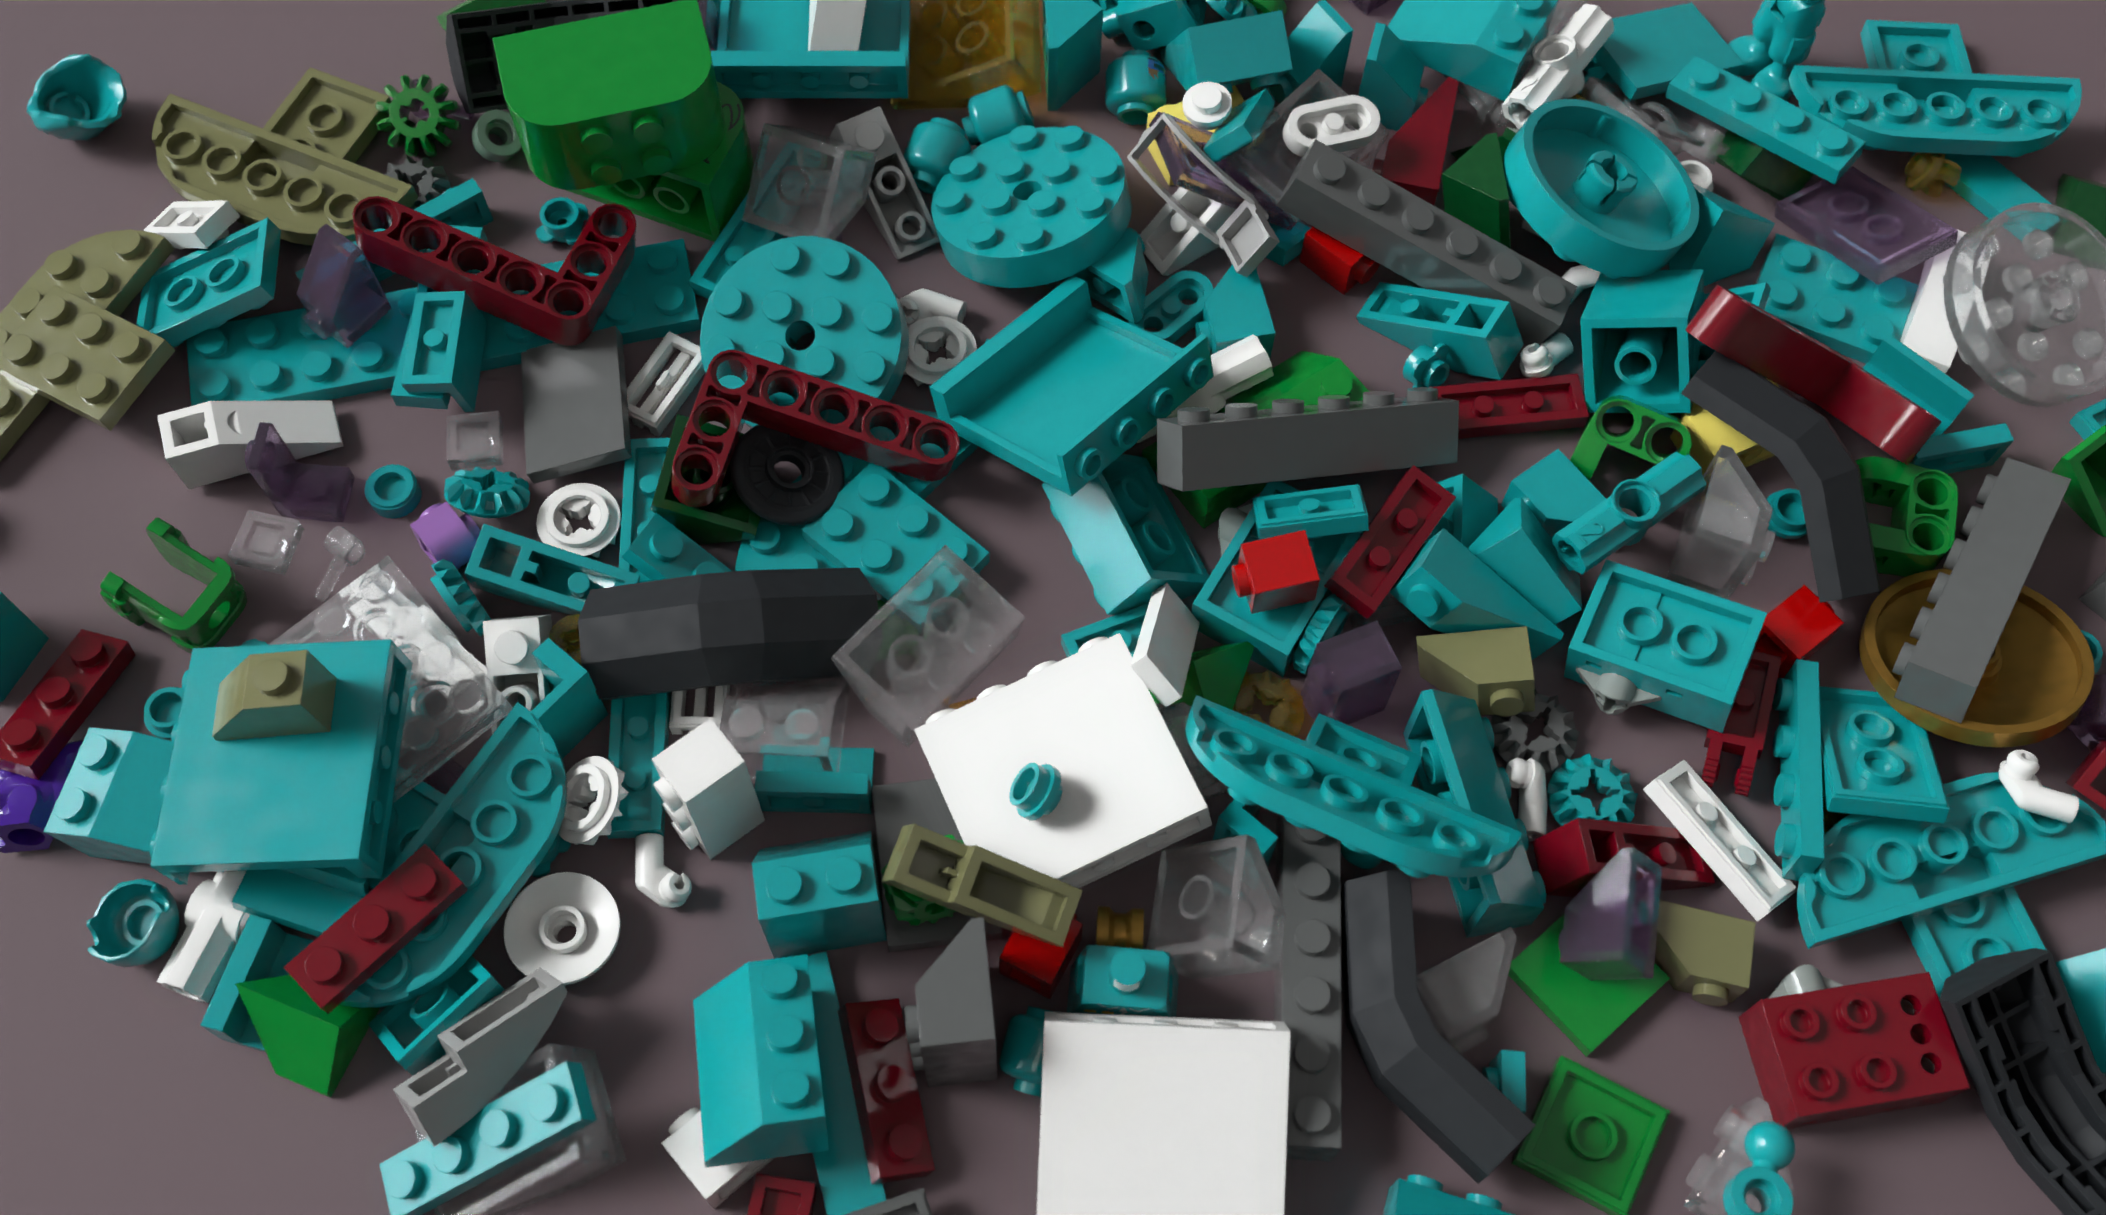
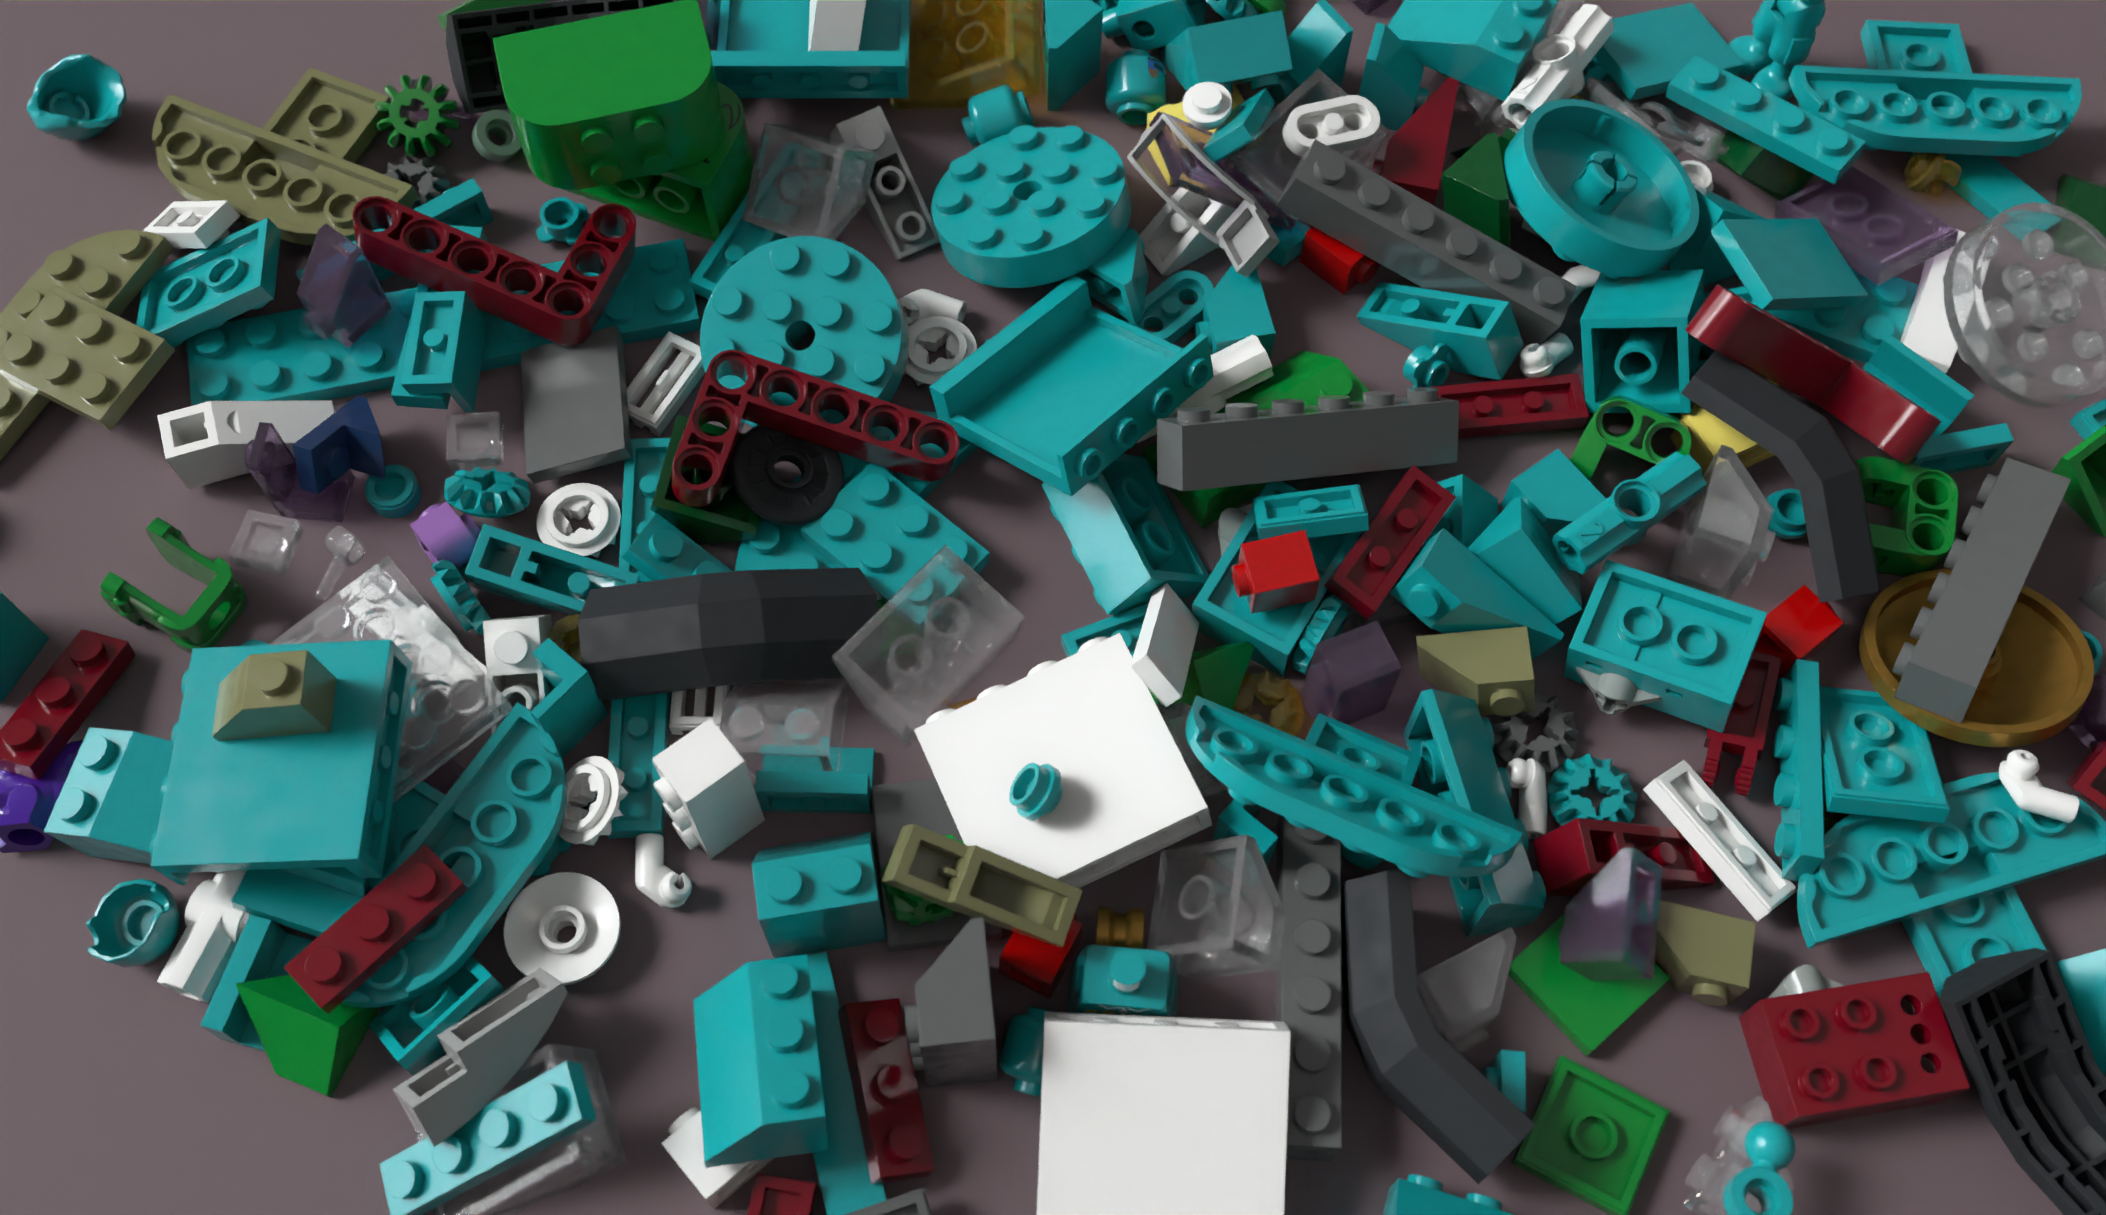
(163, 711): teal plate -> none
(338, 444): none -> dark blue slope
(932, 150): teal head -> none
(1788, 263): none -> teal tile

